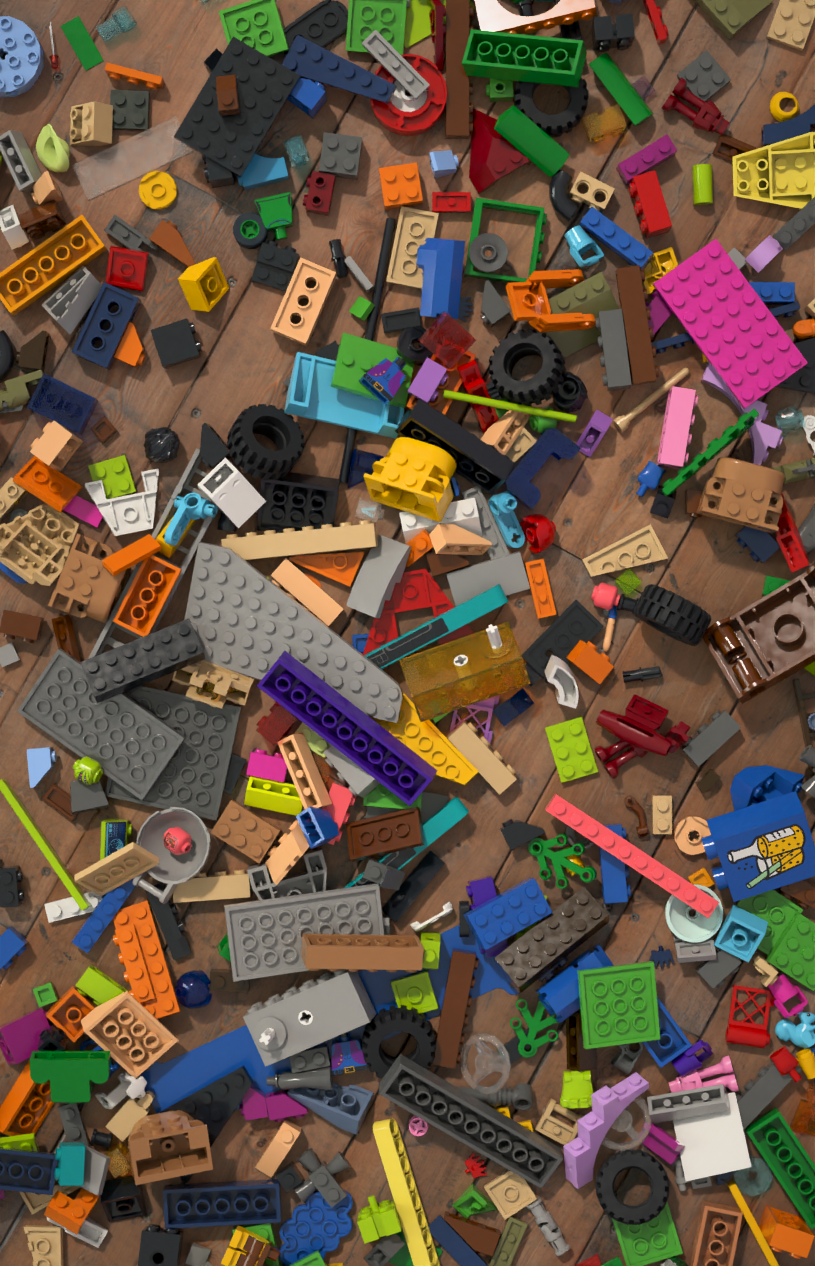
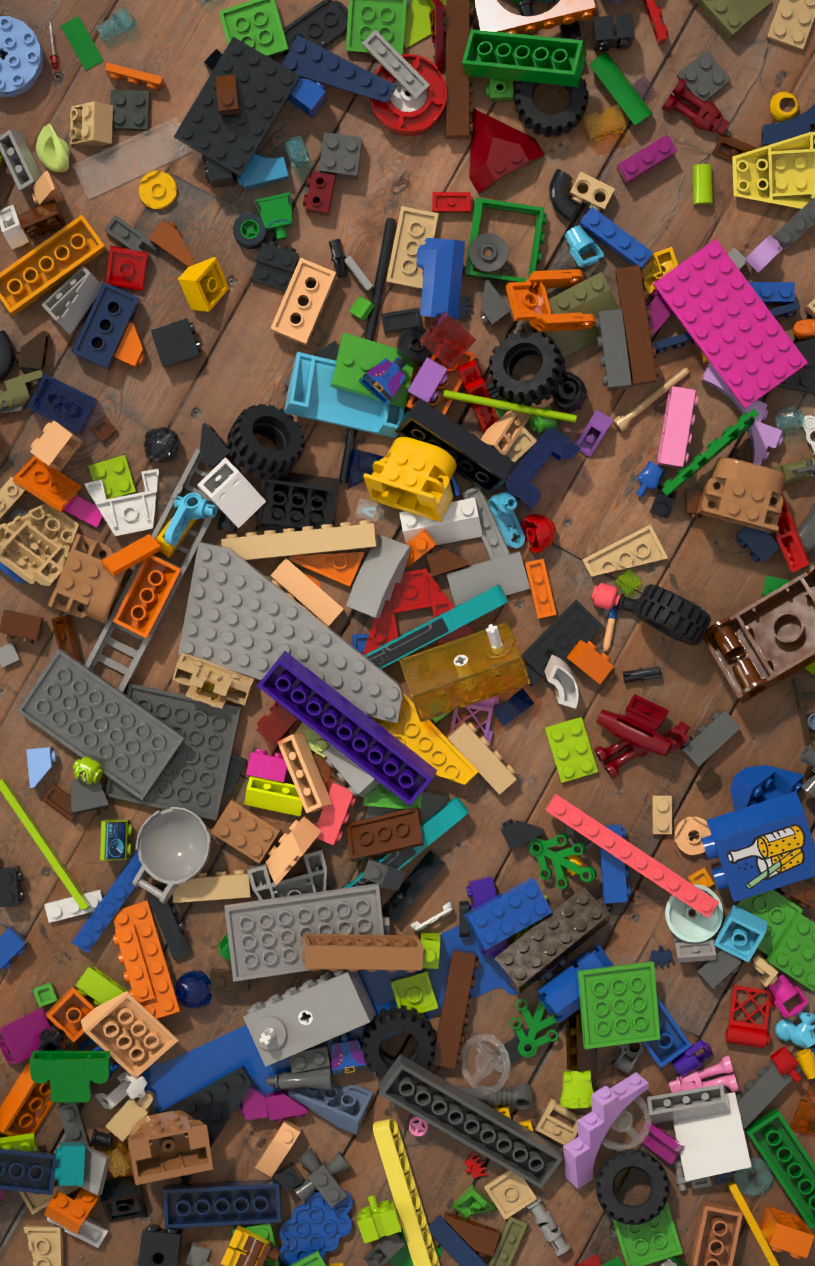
(116, 869): tan plate -> none
(143, 660): black brick -> none
(177, 841): coral head -> none
(317, 826): blue torso -> none
(400, 186): orange brick -> none
(443, 163): light blue slope -> none
(457, 541): light nougat slope -> none
(531, 140): green brick -> none
(631, 803): reddish brown piece -> none
(649, 204): red brick -> none

